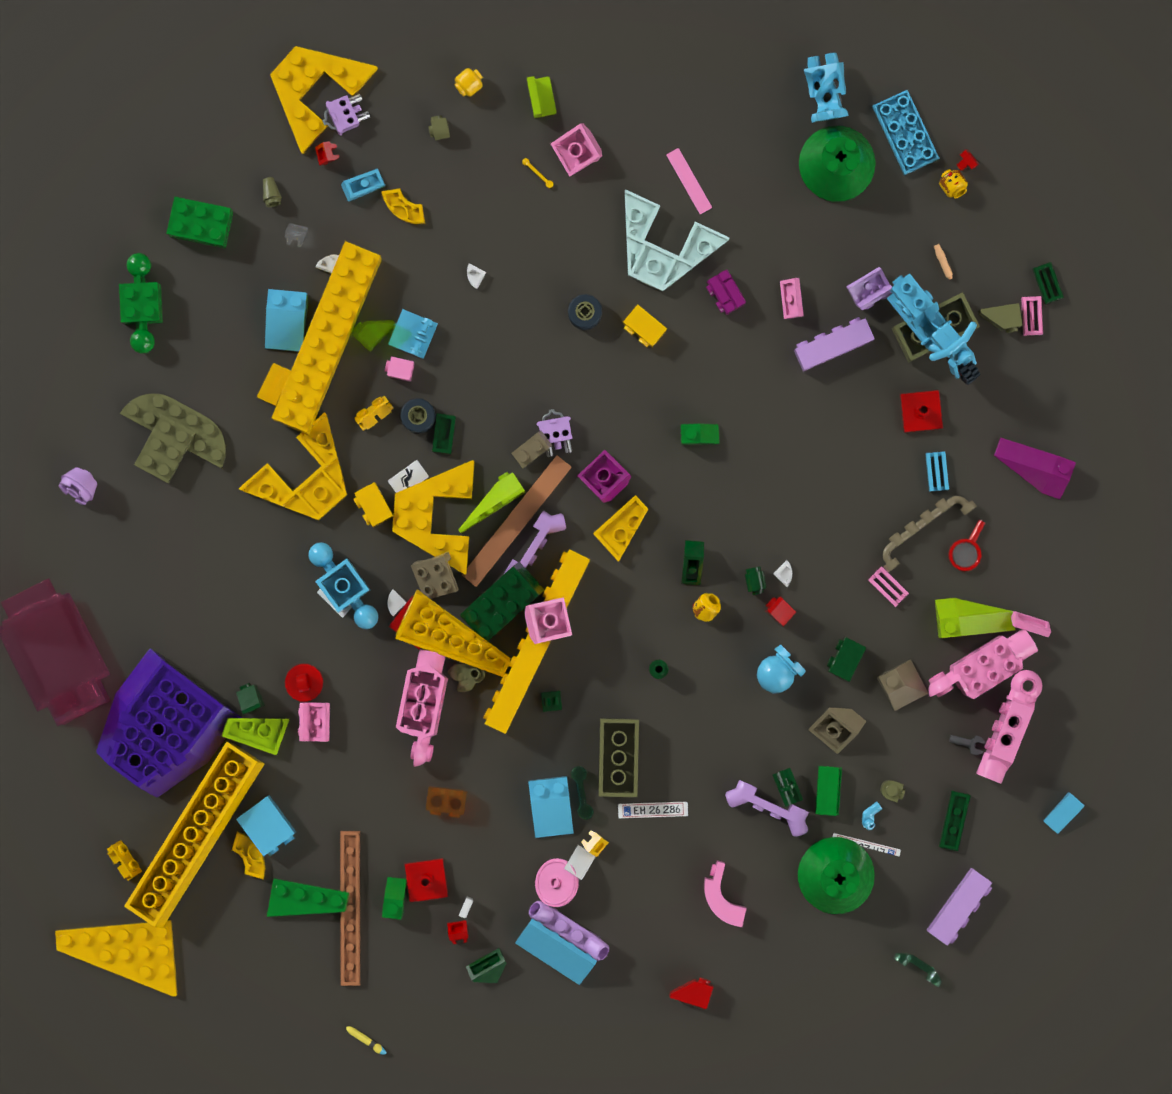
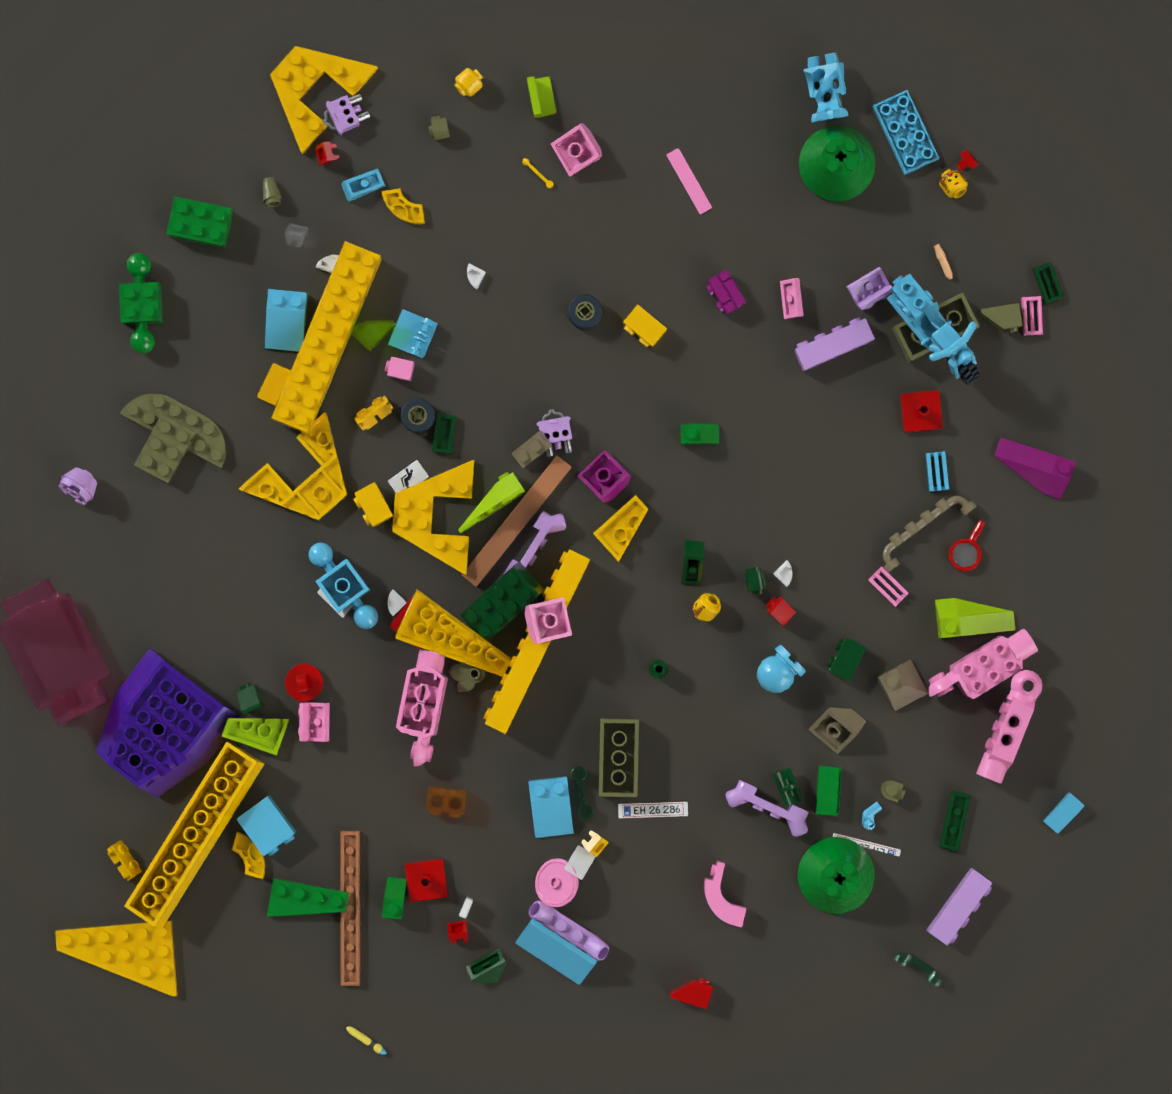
(435, 576): dark tan piece -> none
(551, 701): dark green tile -> none
(653, 264): light aqua wing -> none
(968, 743): dark grey bar -> none
(1031, 624): bright pink tile -> none

